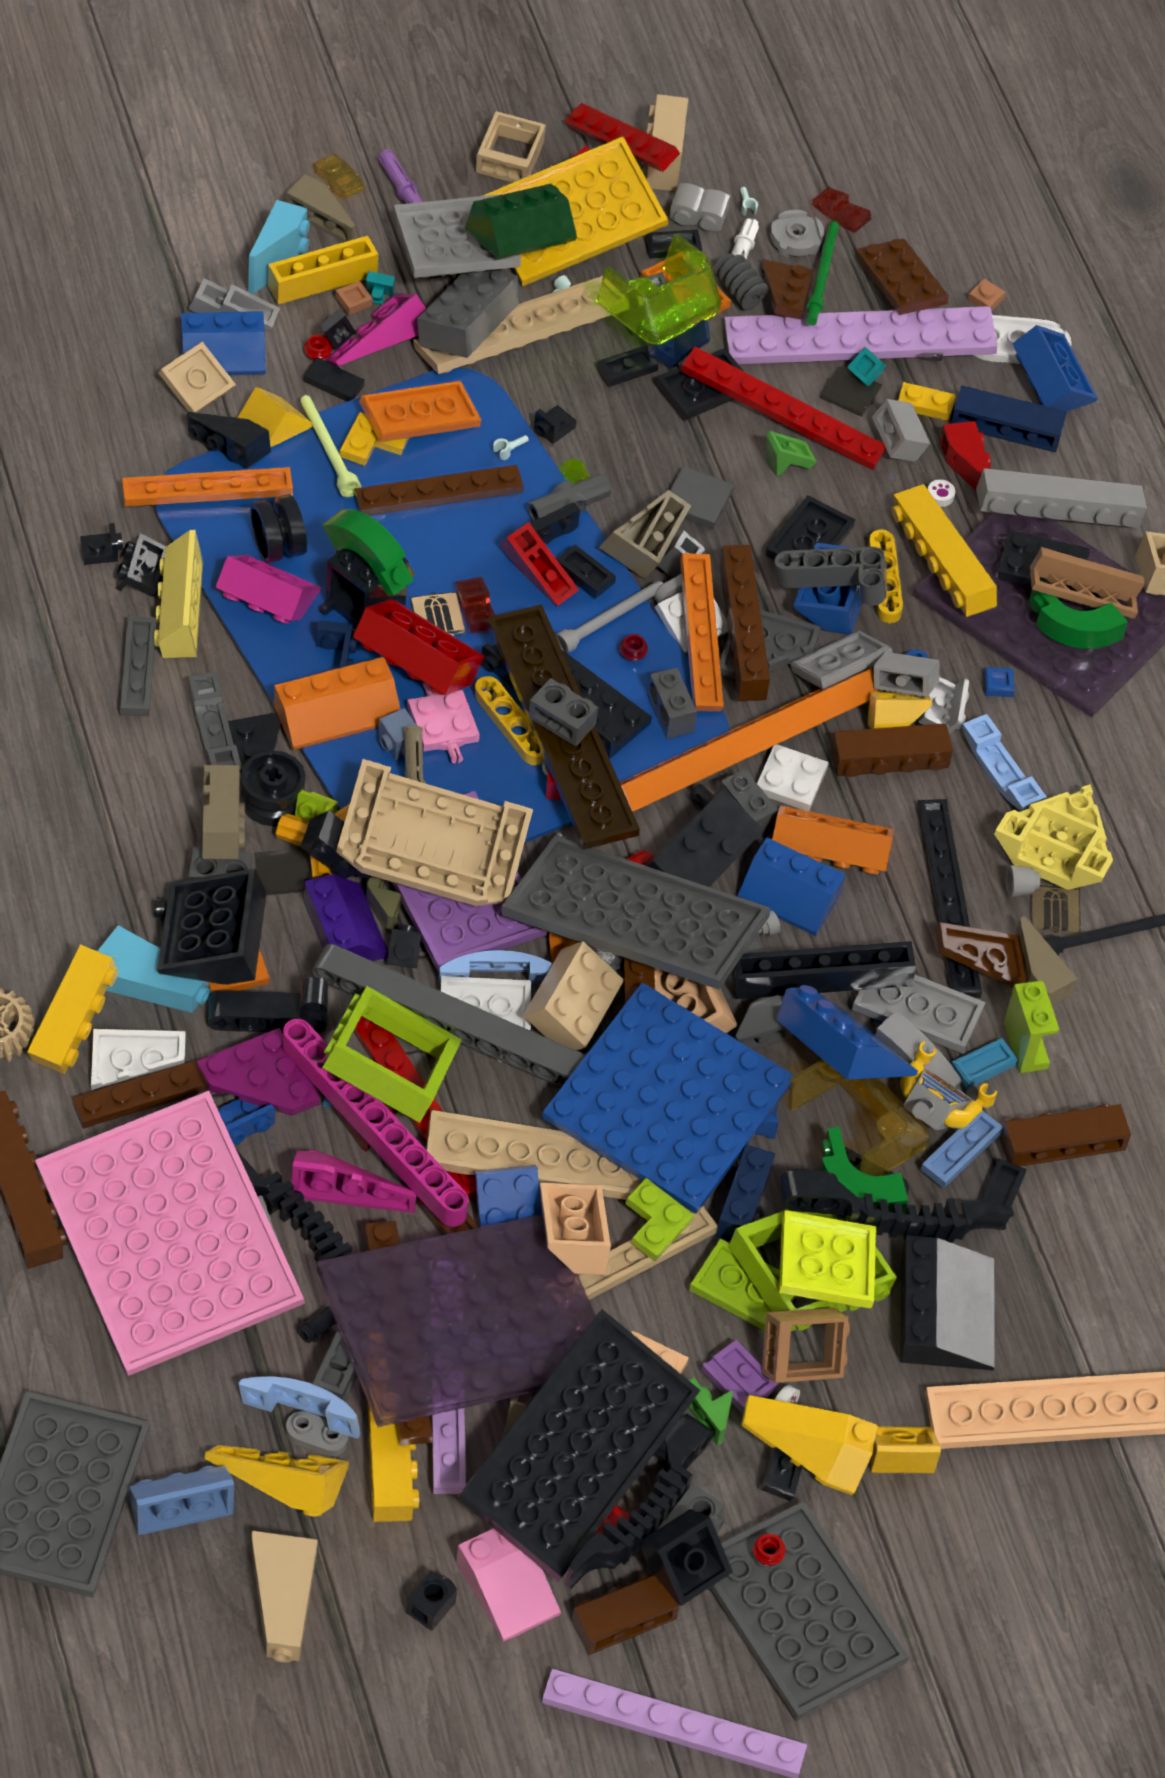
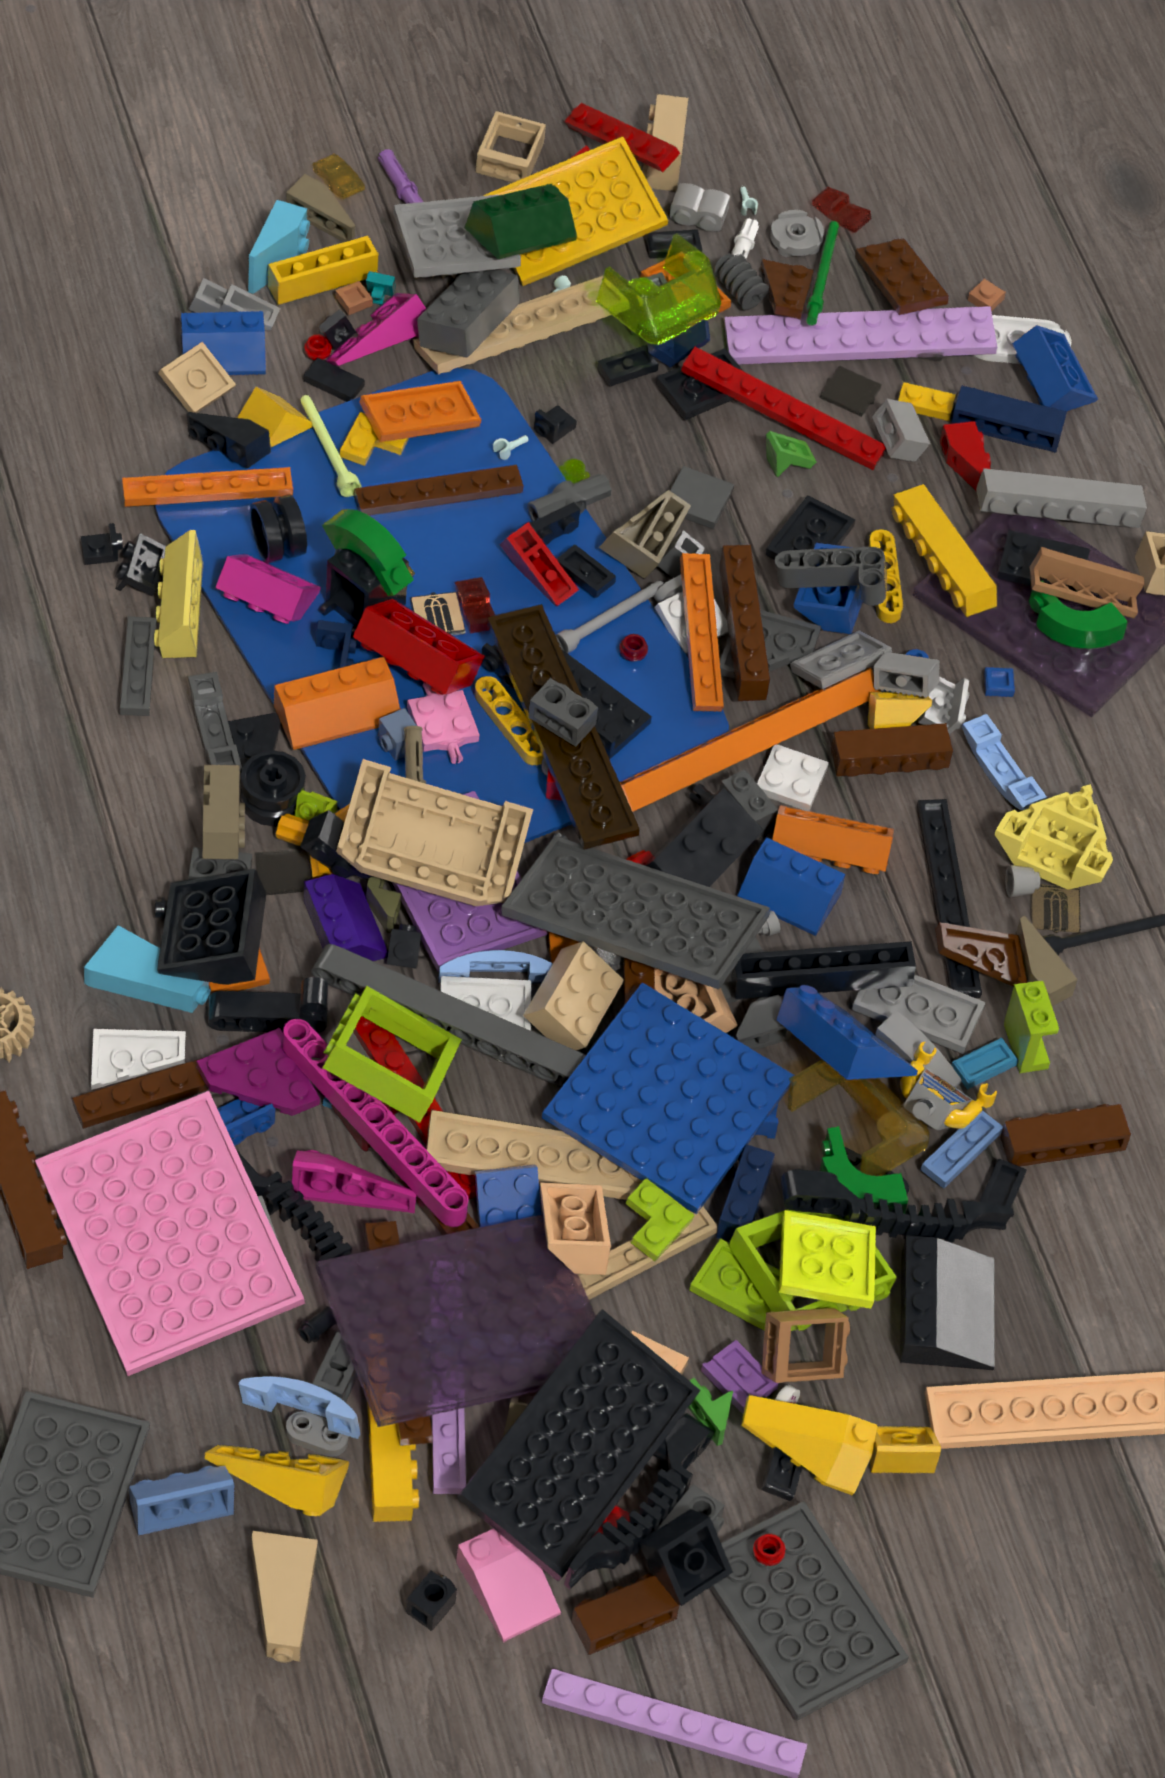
(73, 1009): yellow brick -> none
(672, 703): dark grey brick -> none
(867, 366): teal tile -> none
(942, 492): white tile -> none

